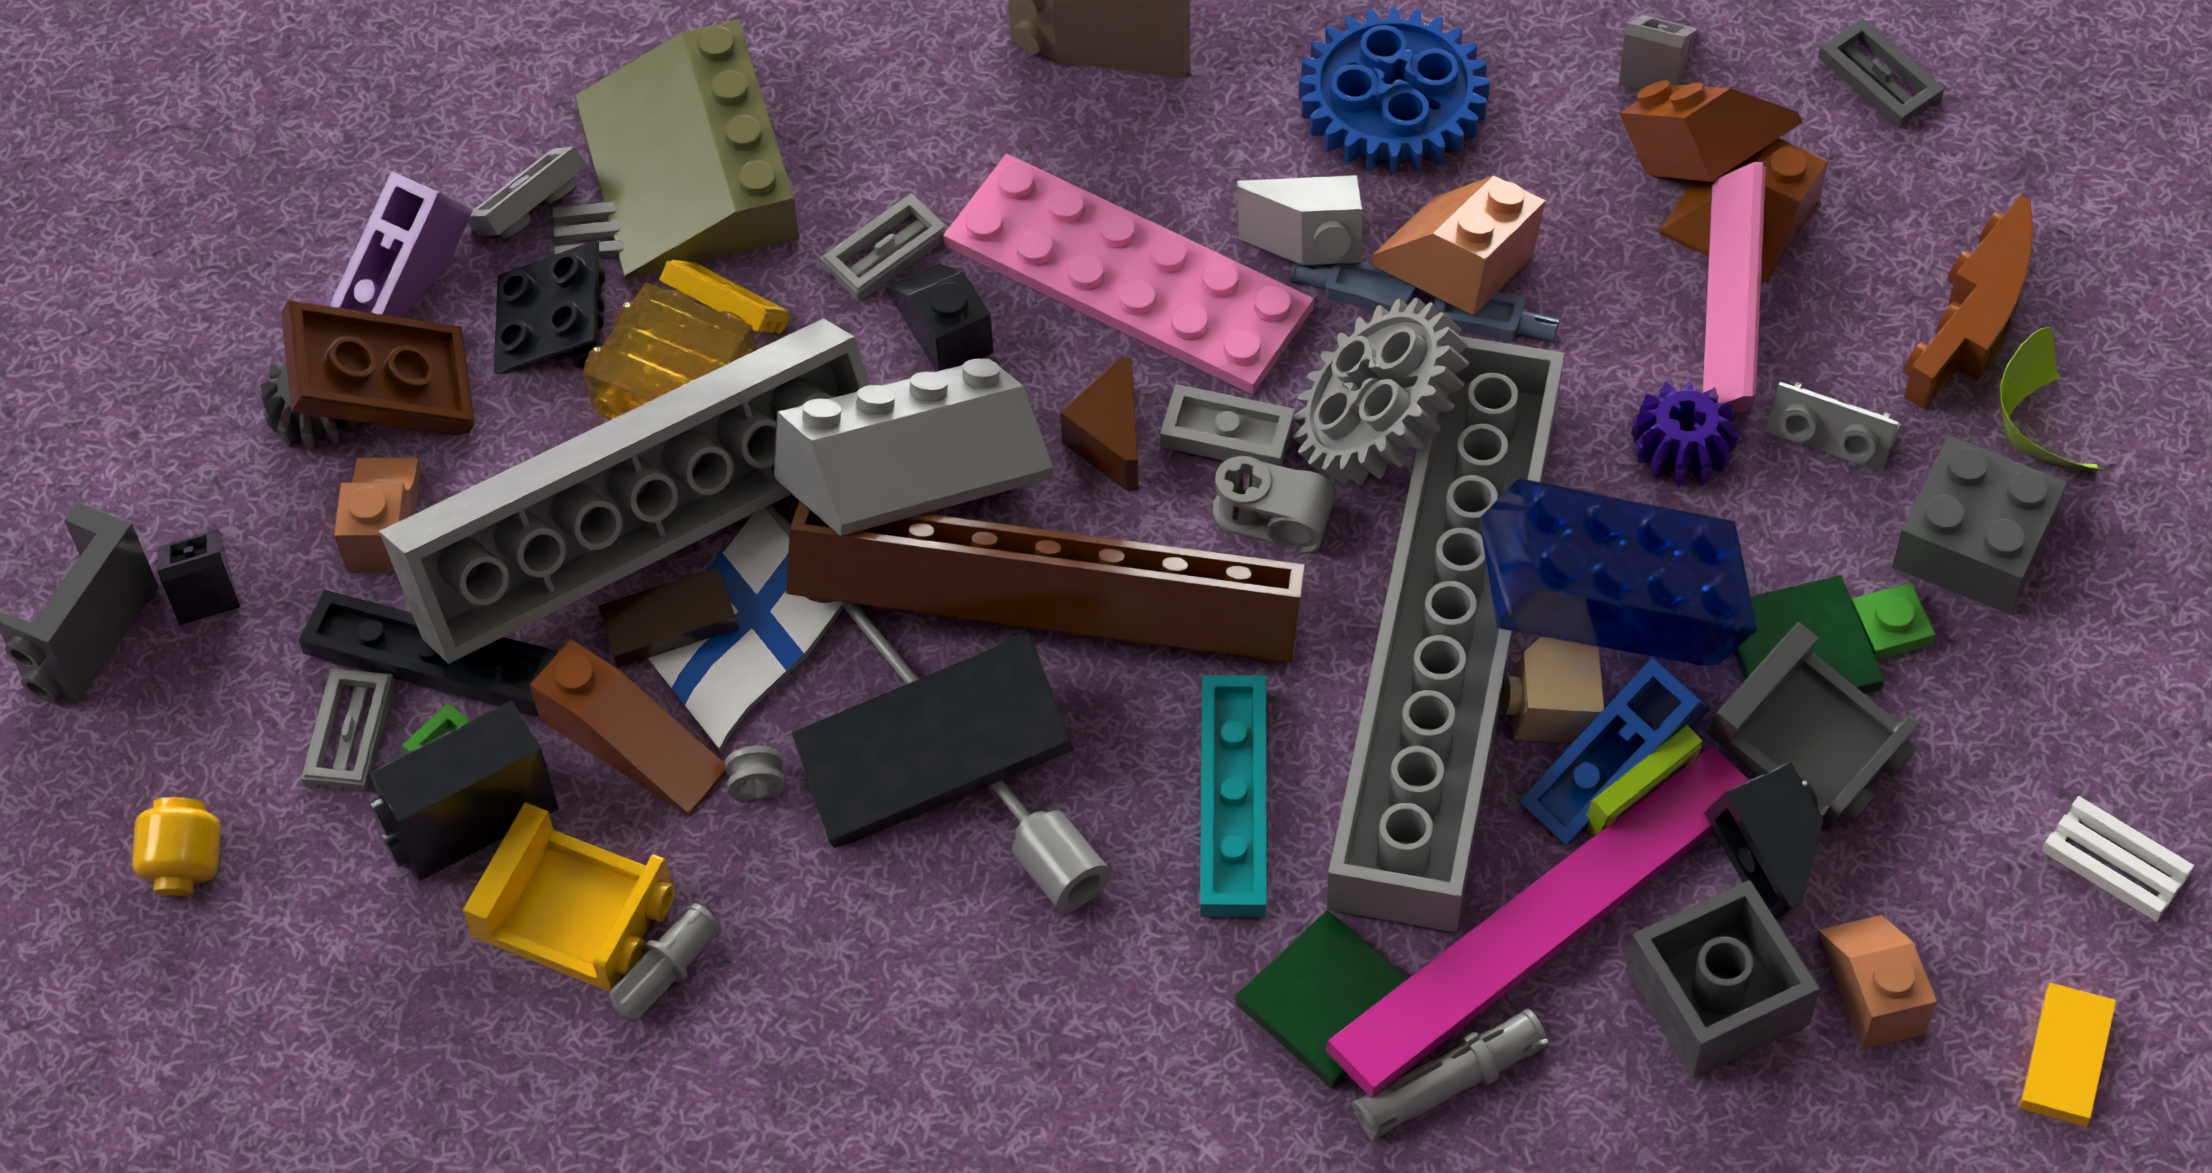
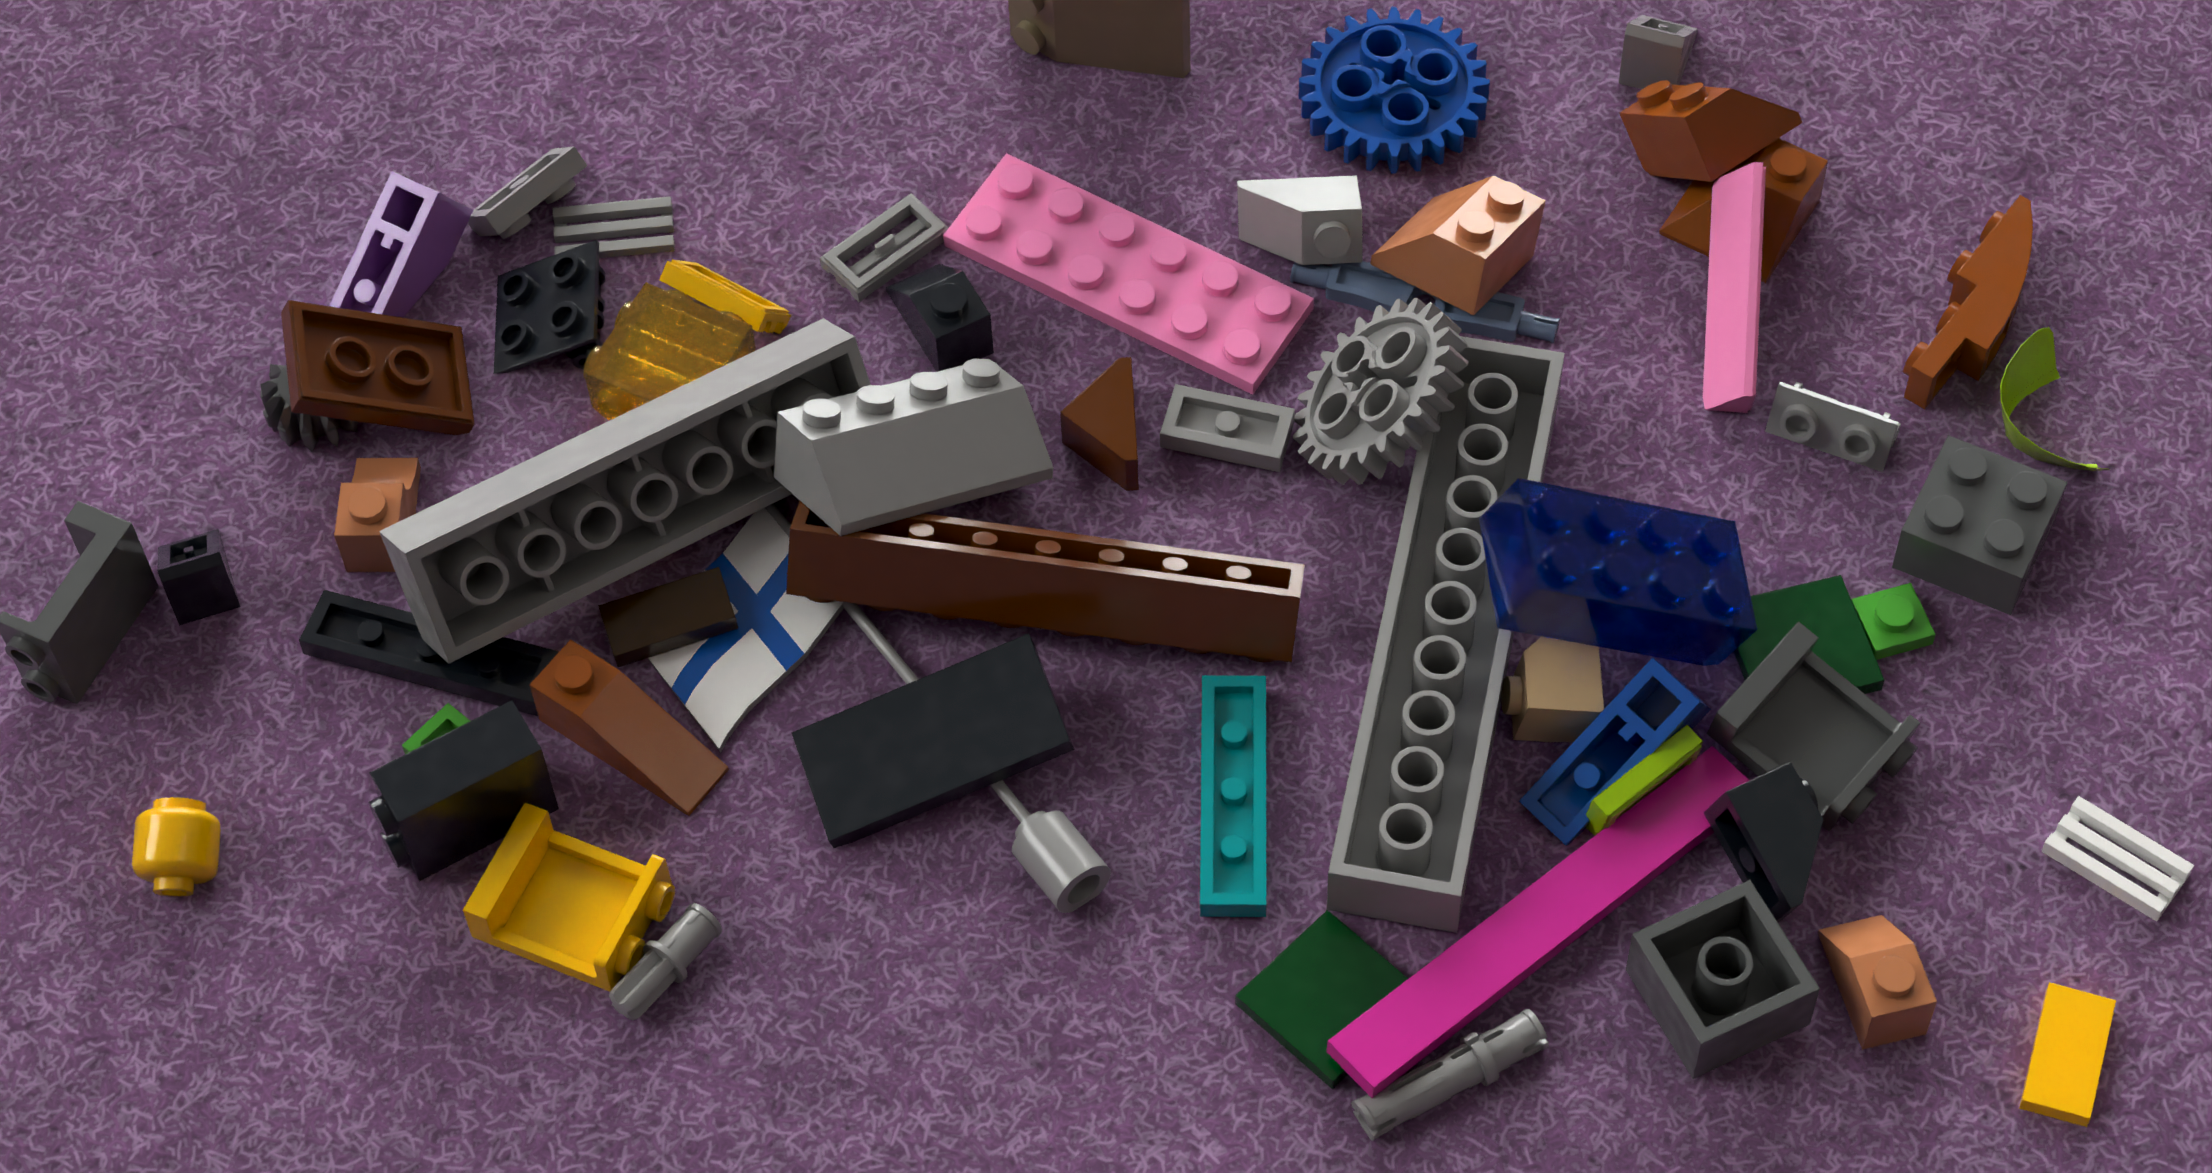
(339, 777): light grey tile -> none
(688, 153): olive slope -> none
(755, 773): light grey bush -> none
(1277, 506): light grey piece -> none
(1684, 432): dark purple gear -> none
(1896, 111): dark grey tile -> none

